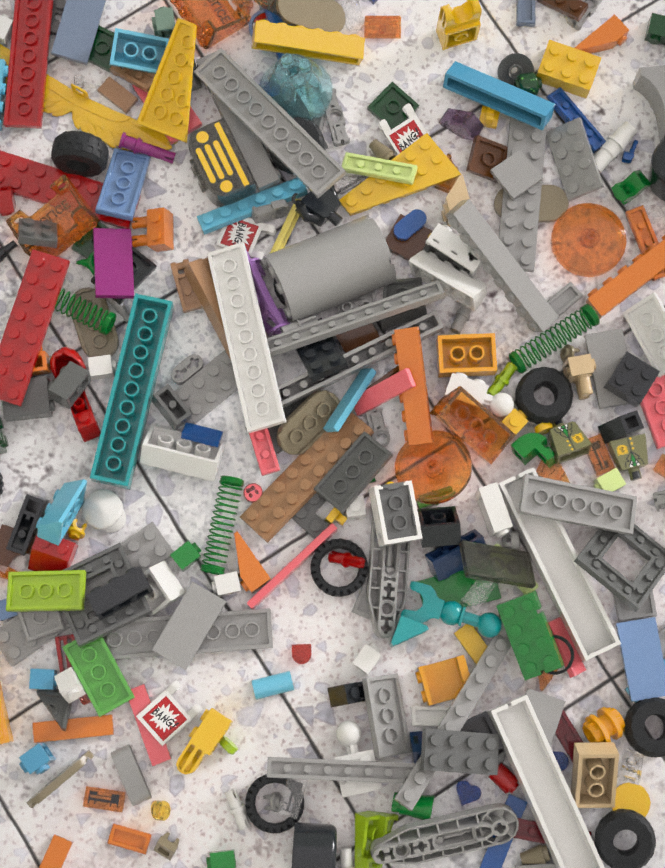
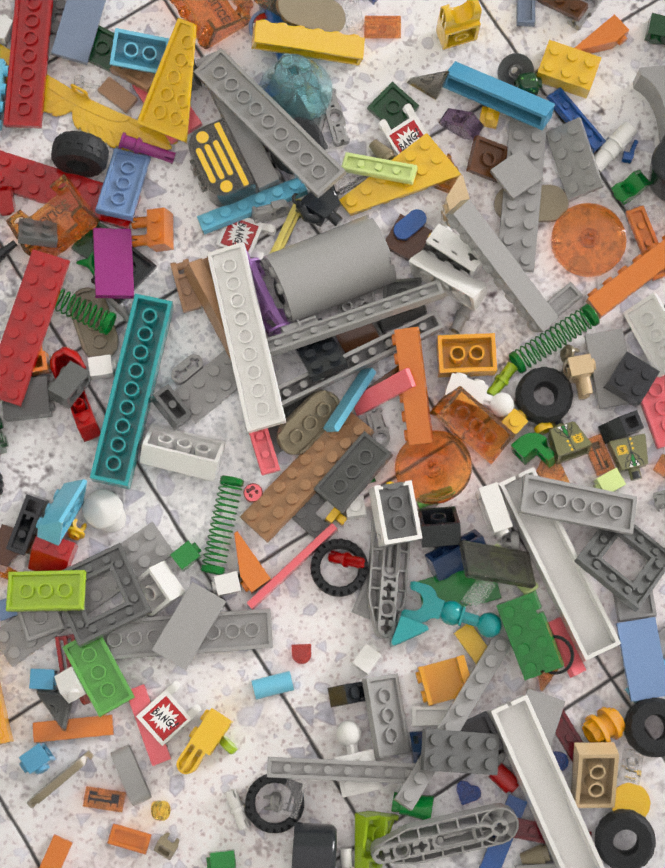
(119, 592): black brick -> none
(163, 22): sand green brick -> none
(202, 434): blue tile -> none
(430, 84): none -> clear smoke tile

